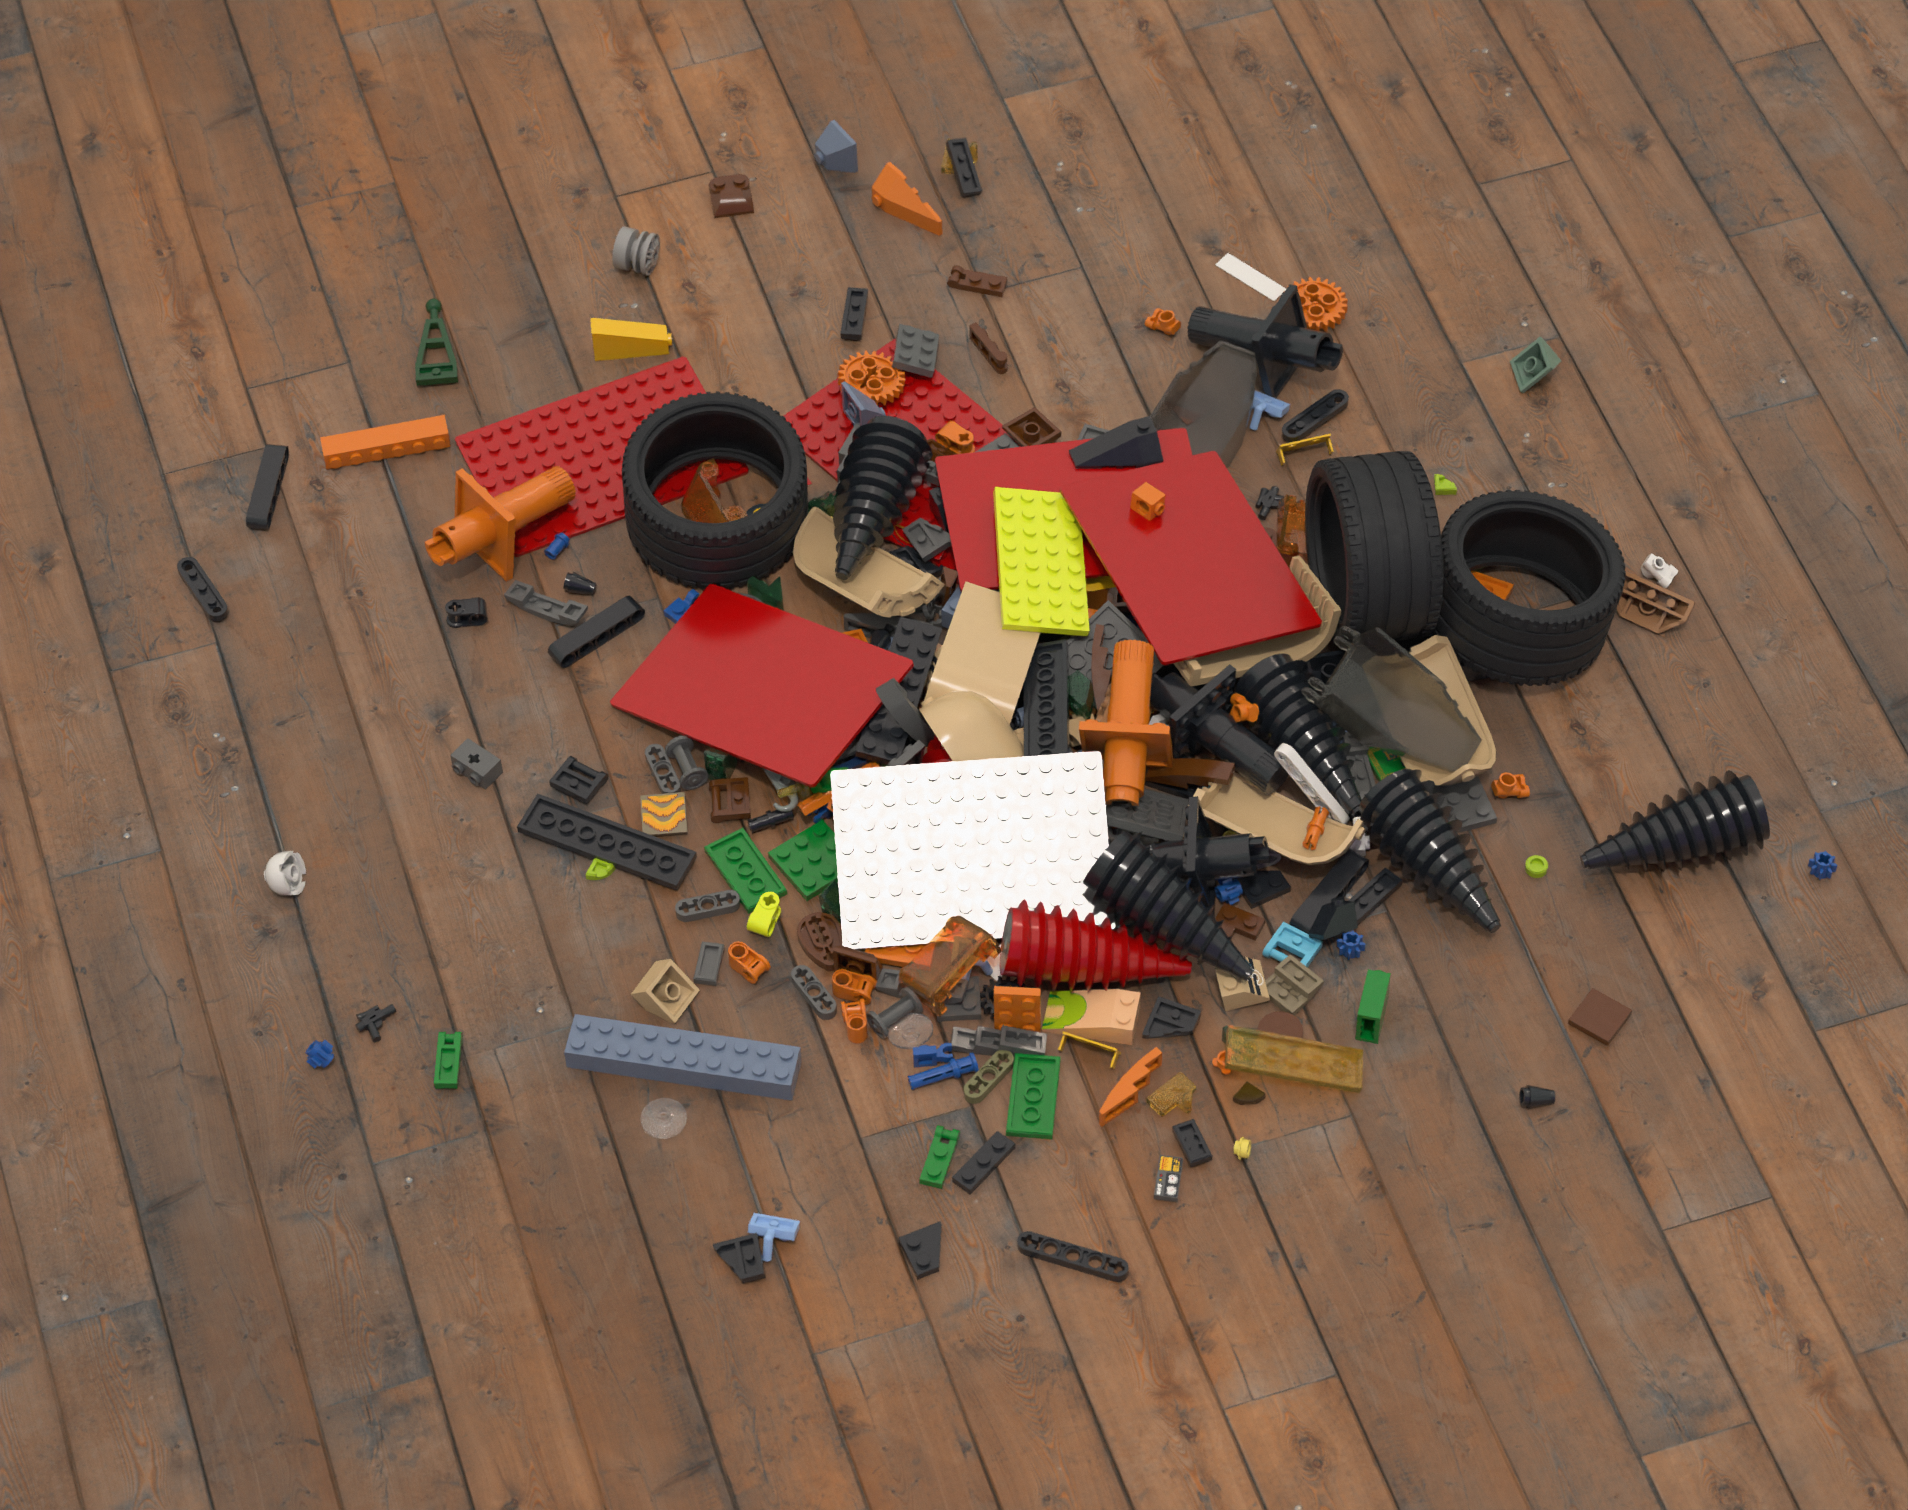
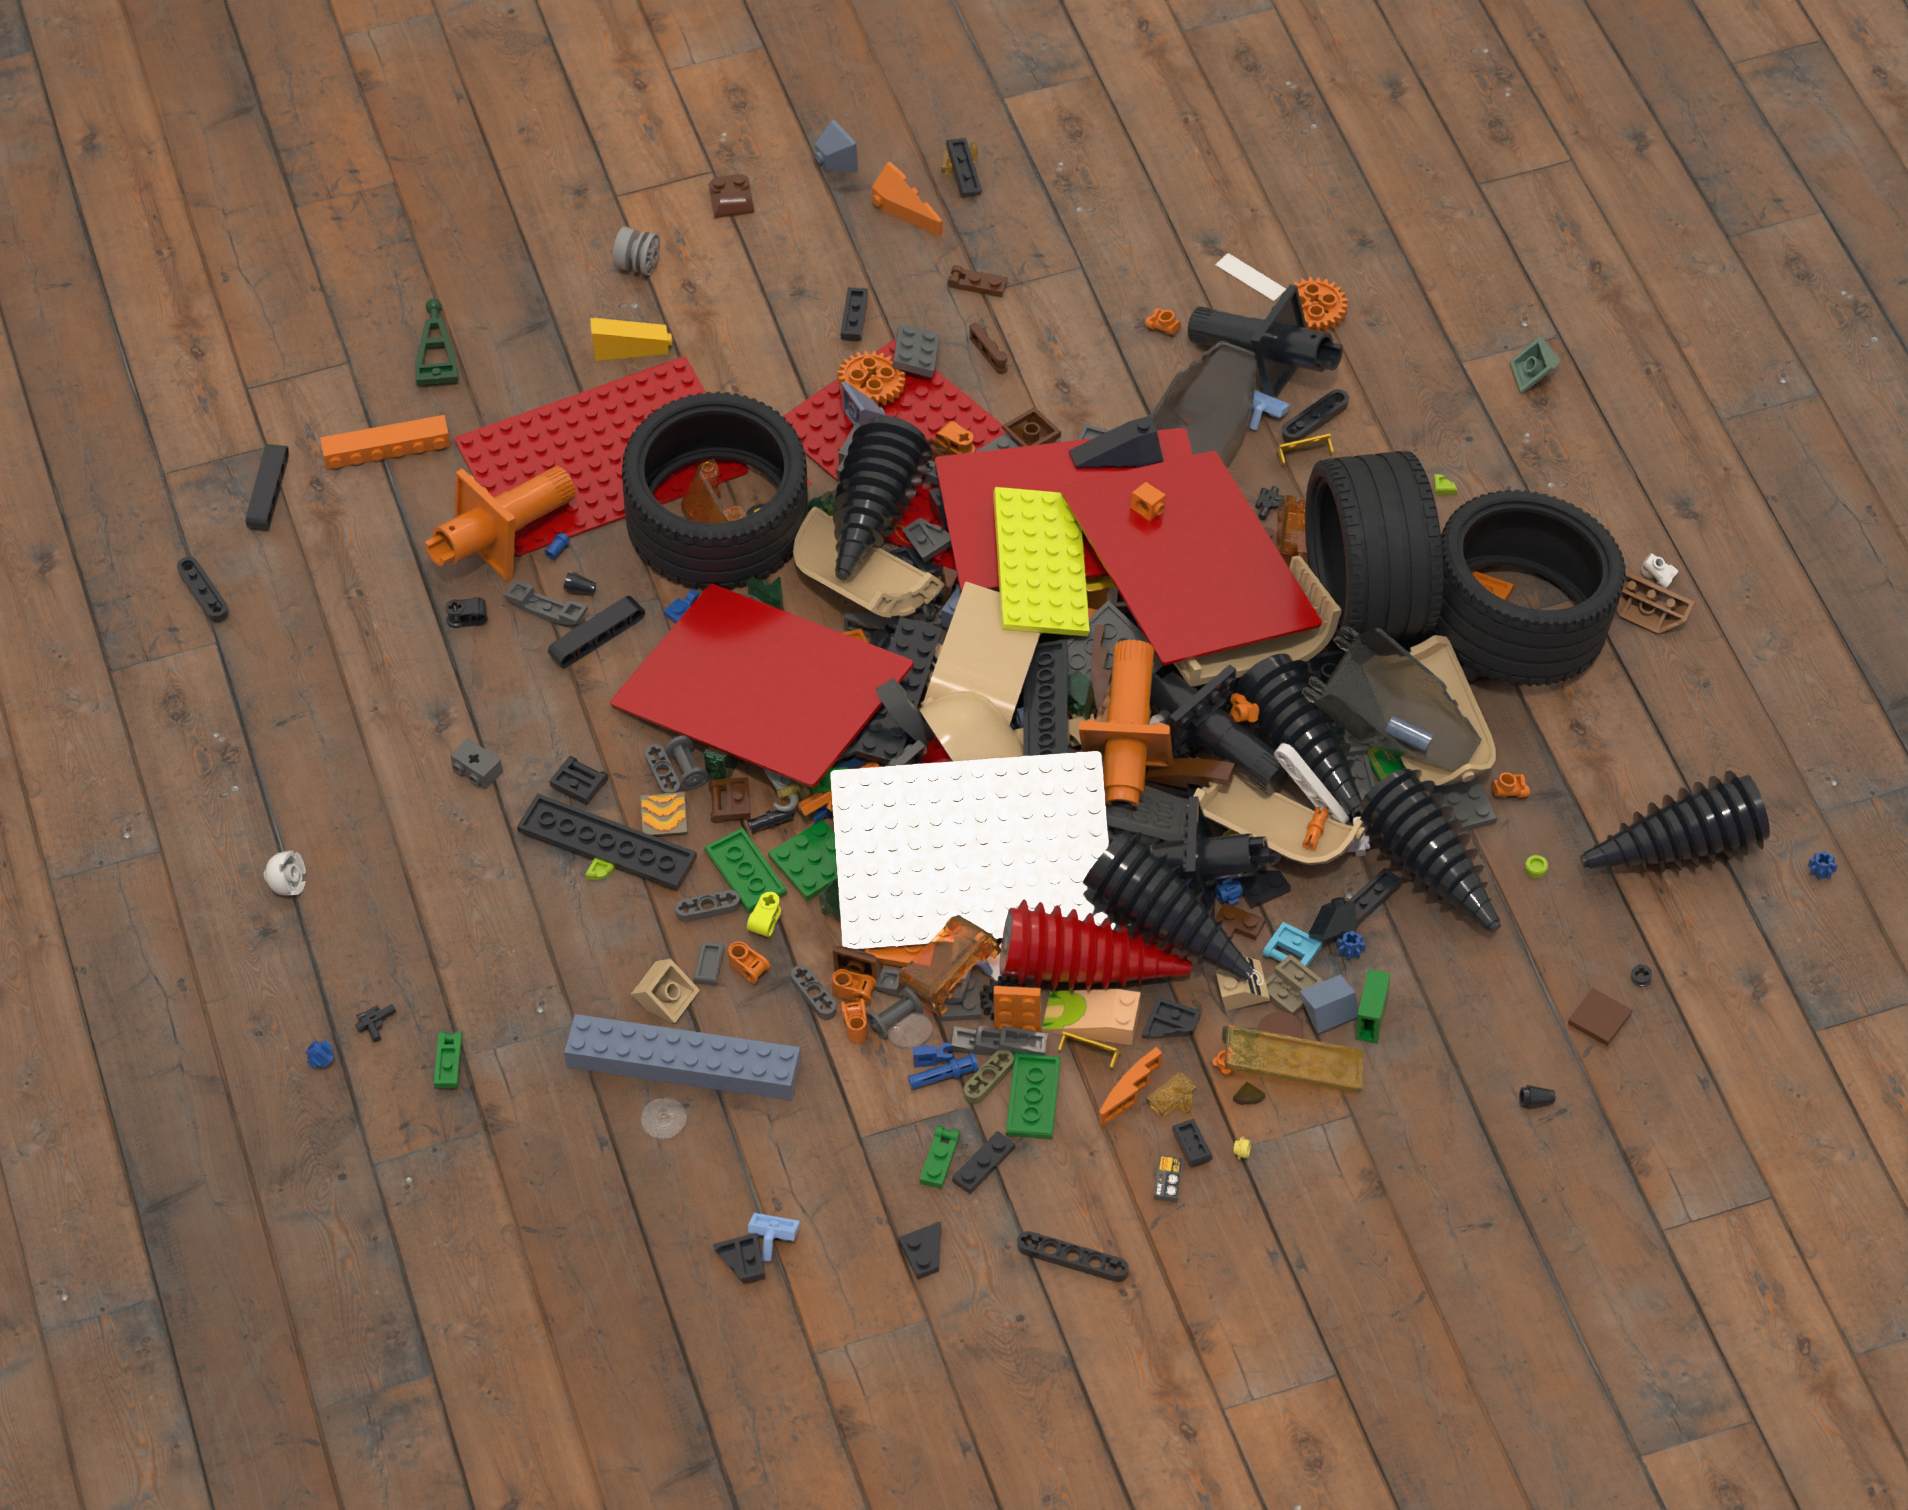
(810, 942): reddish brown piece -> none
(1330, 1003): none -> sand blue slope
(1333, 885): black beam -> none
(1409, 734): none -> sand blue axle
(1646, 972): none -> black bush

